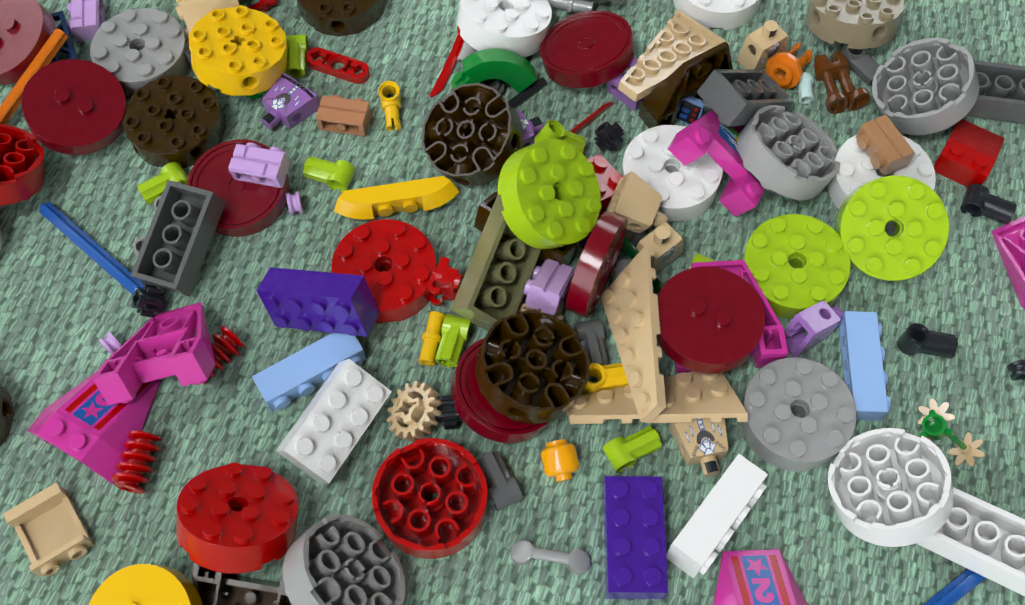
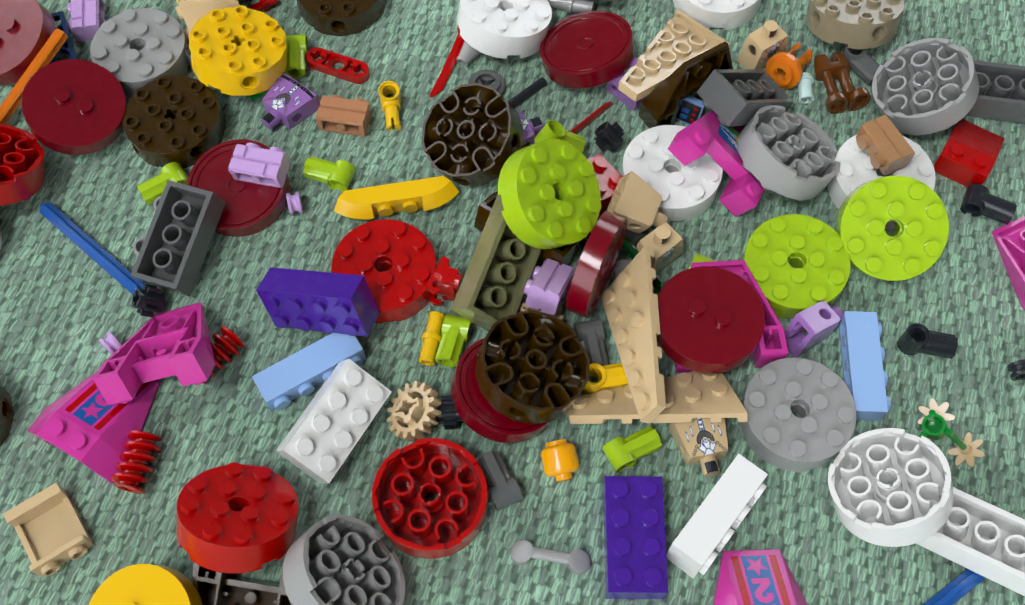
(496, 64): green arch -> none

